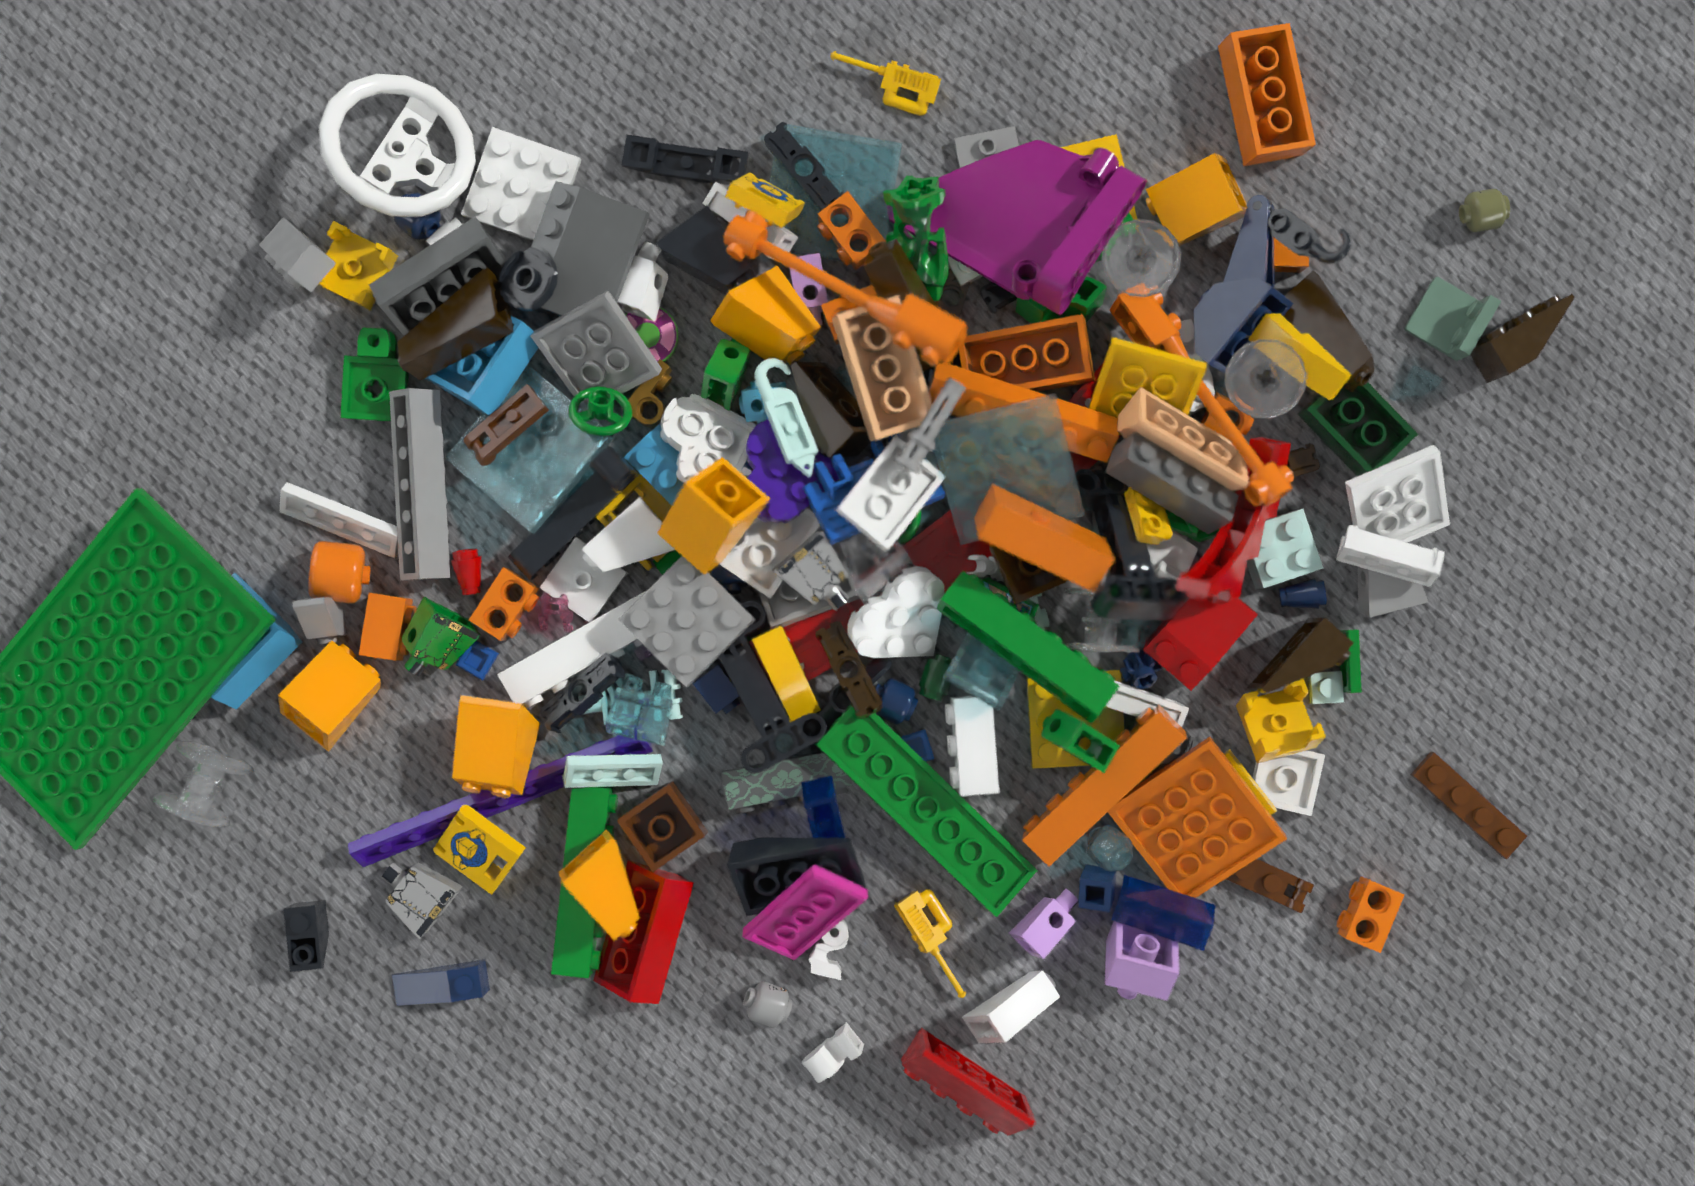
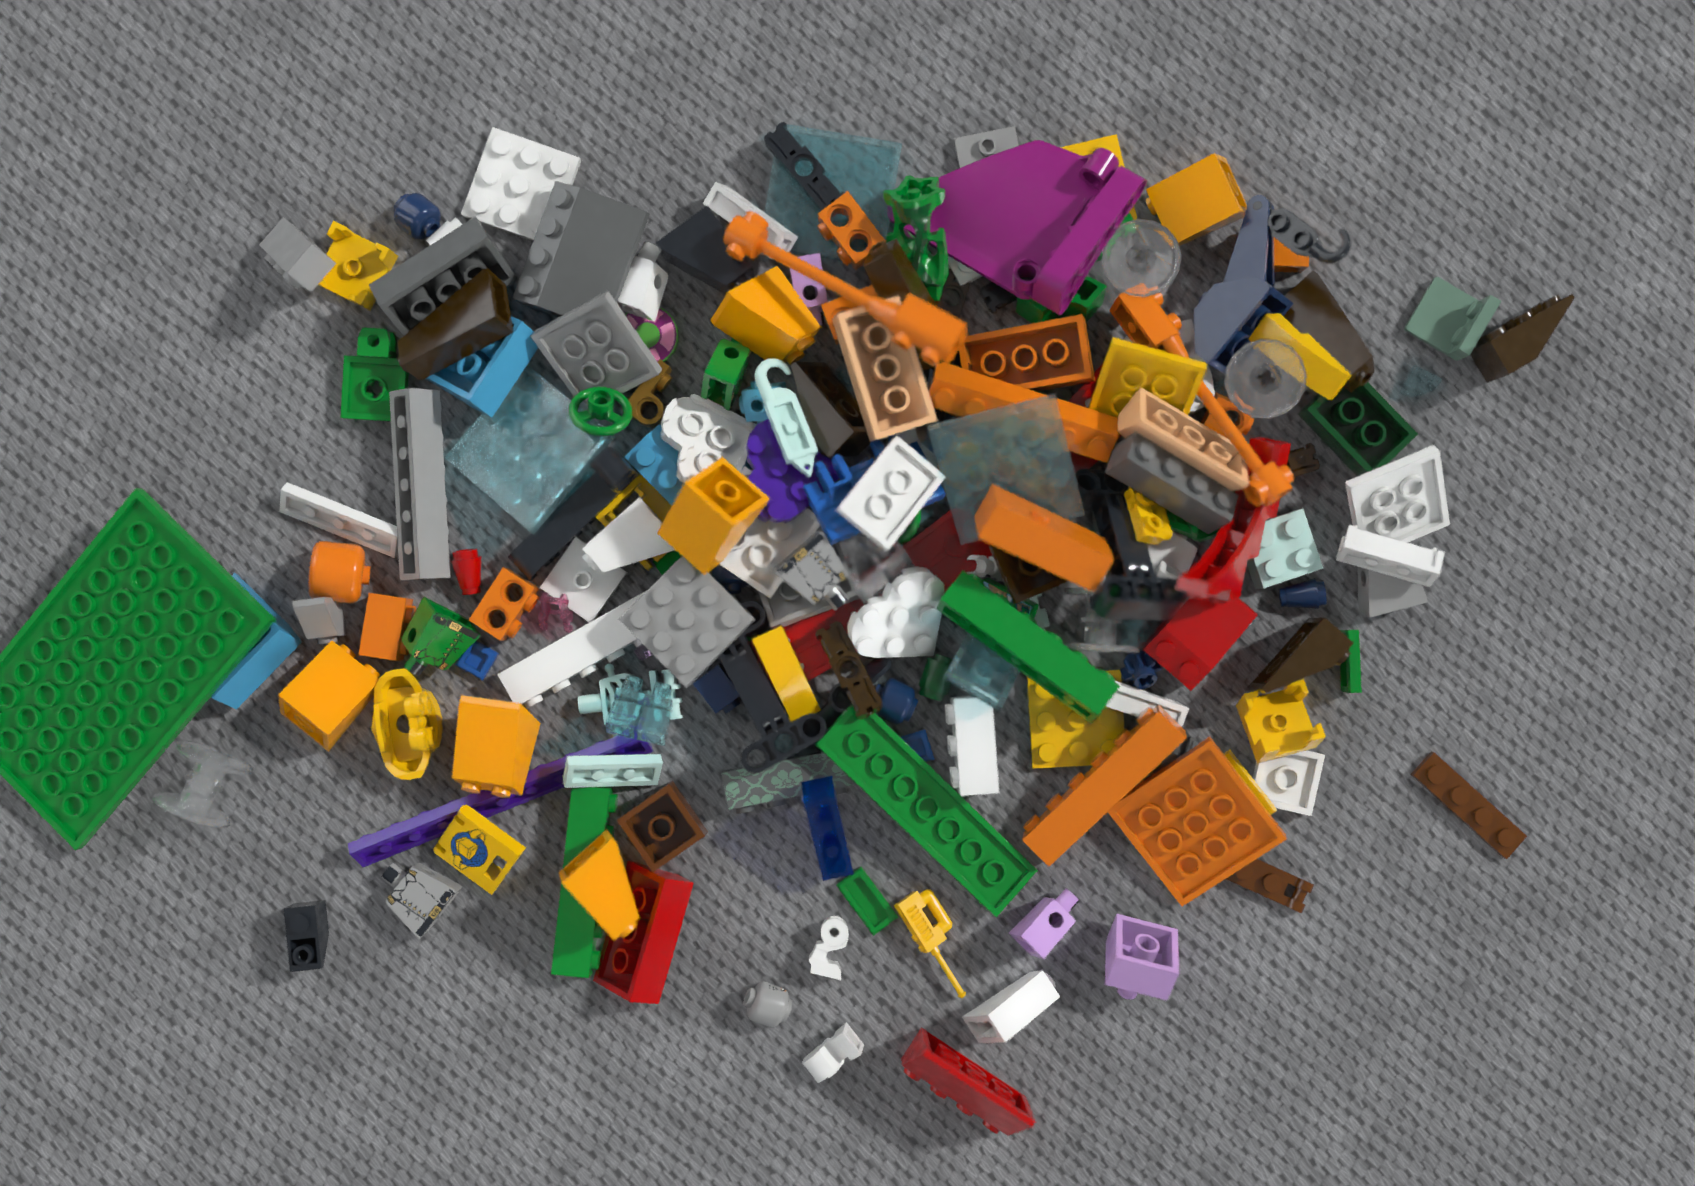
(399, 150): white piece -> none
(405, 753): none -> yellow piece
(442, 984): dark blue slope -> none
(505, 424): reddish brown plate -> none
(539, 288): black tile -> none
(566, 703): black piece -> none
(684, 162): black slope -> none
(764, 199): yellow container -> none
(770, 865): black slope -> none
(804, 912): dark pink plate -> none
(867, 900): none -> green tile
(901, 76): yellow piece -> none
(917, 438): light grey pin -> none
(1067, 732): green torso -> none
(1096, 888): dark blue brick -> none
(1109, 848): clear light blue head -> none
(1164, 912): clear blue brick -> none
(1266, 94): orange brick -> none
(1326, 687): light aqua plate -> none
(1378, 916): orange brick -> none
(1484, 210): olive head -> none

